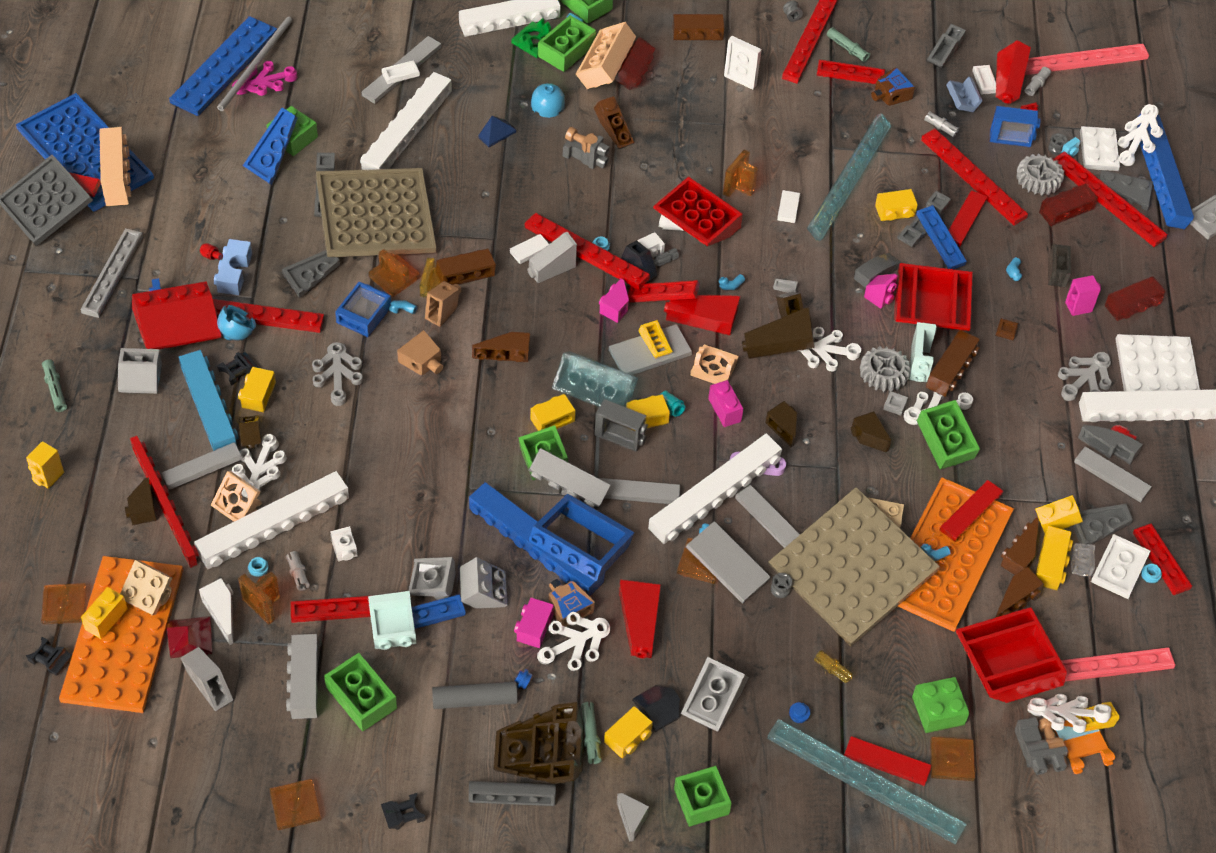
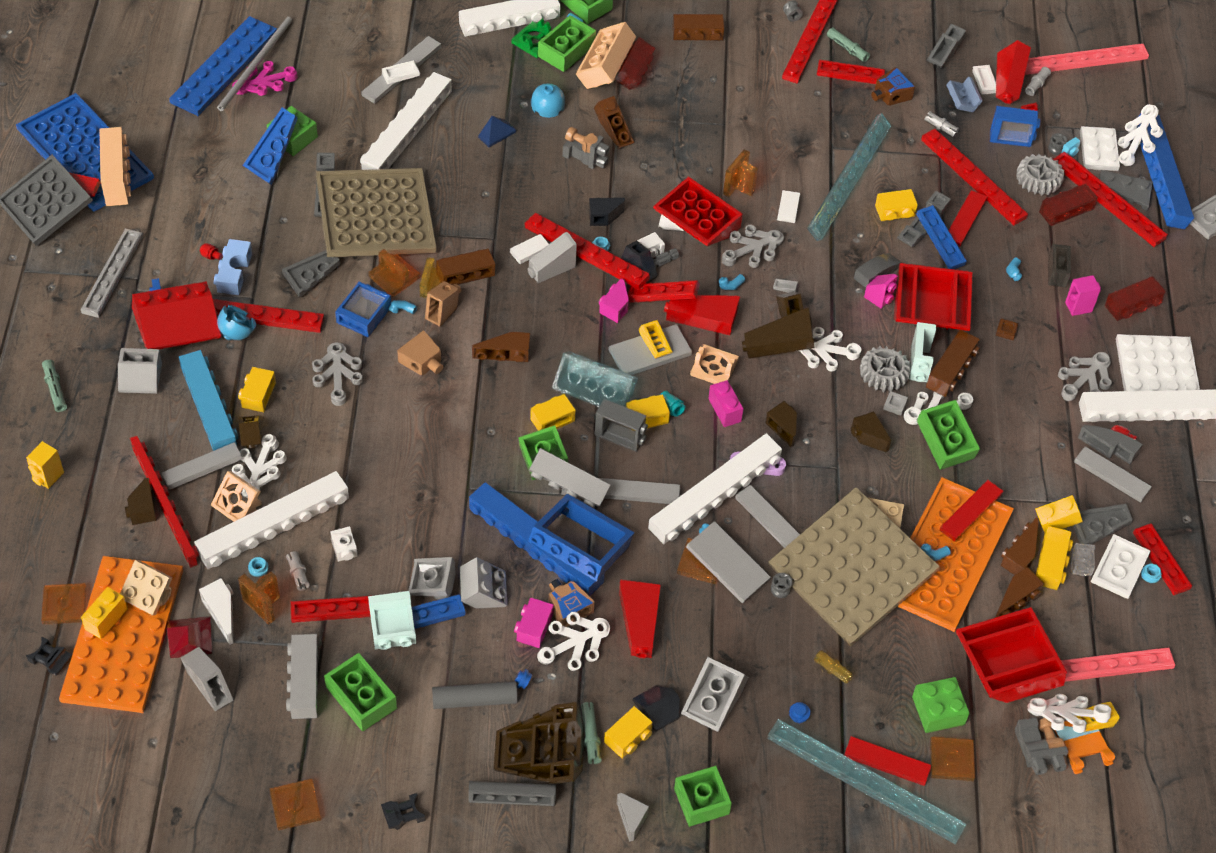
(240, 359): black piece -> none
(605, 210): none -> black slope
(742, 62): white plate -> none
(773, 238): none -> light grey plant

